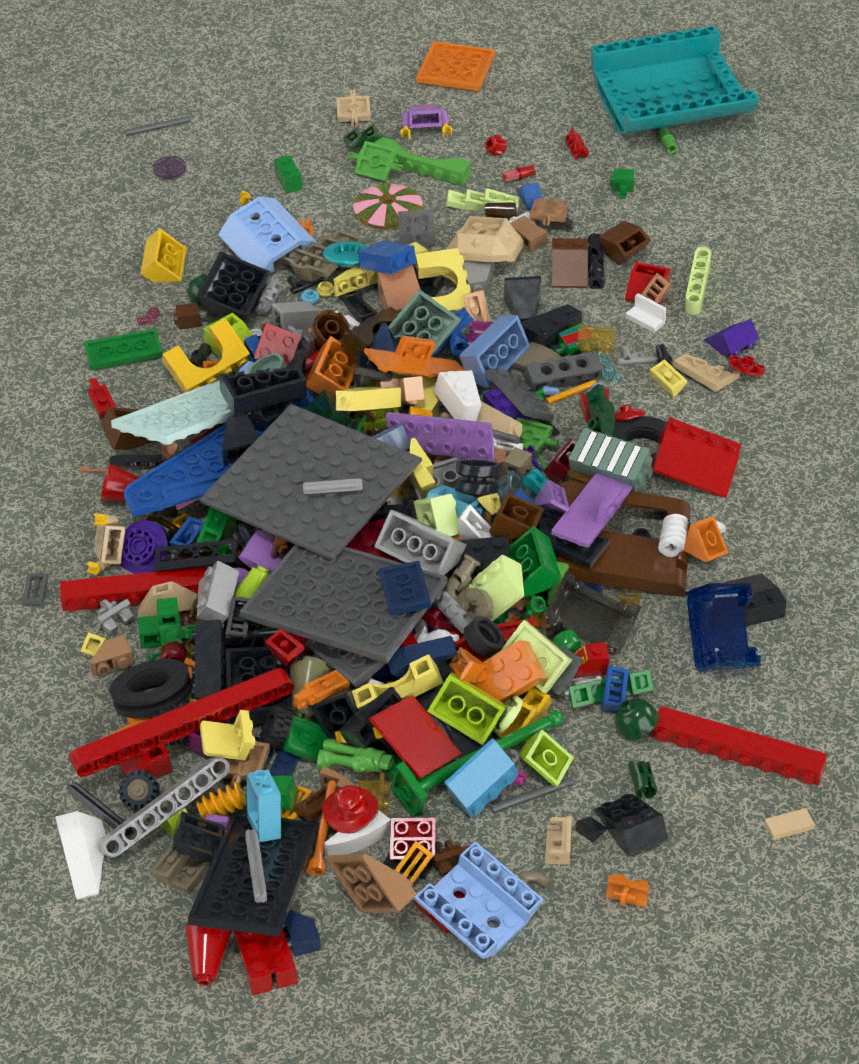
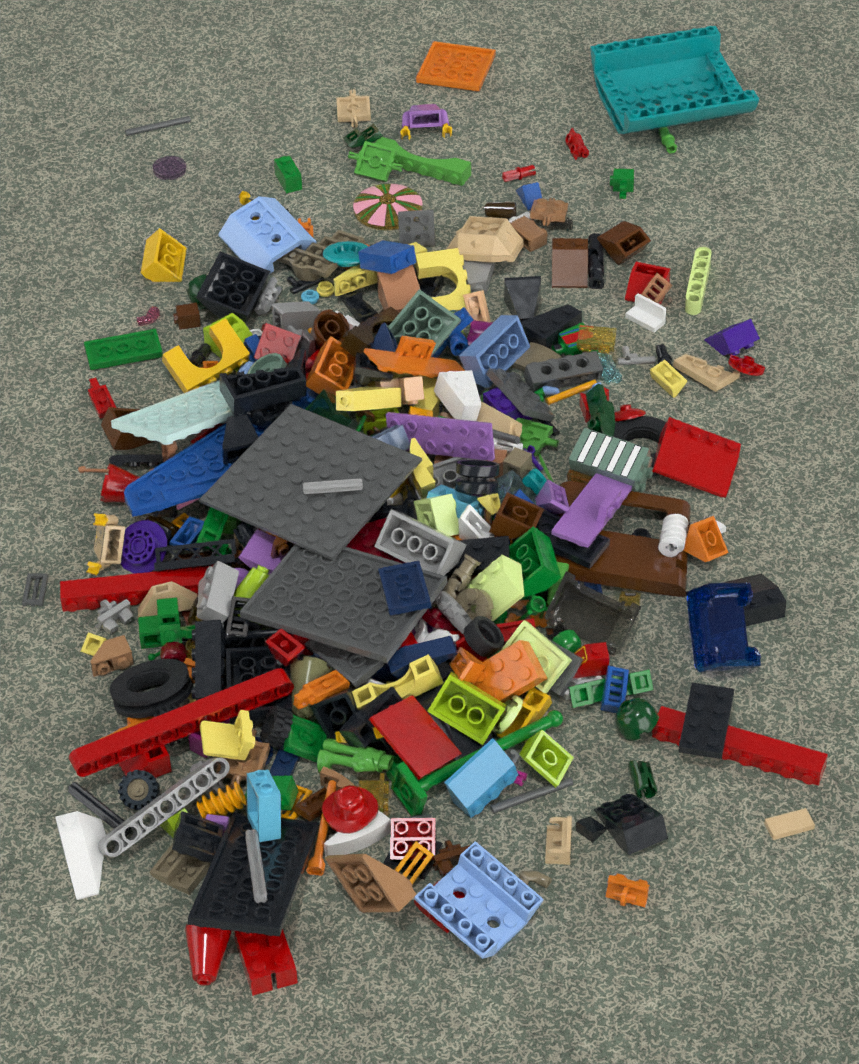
(301, 934): dark blue slope -> none
(476, 201): yellowish green slope -> none
(496, 145): red gear -> none
(560, 464): dark red brick -> none
(706, 720): none -> black plate

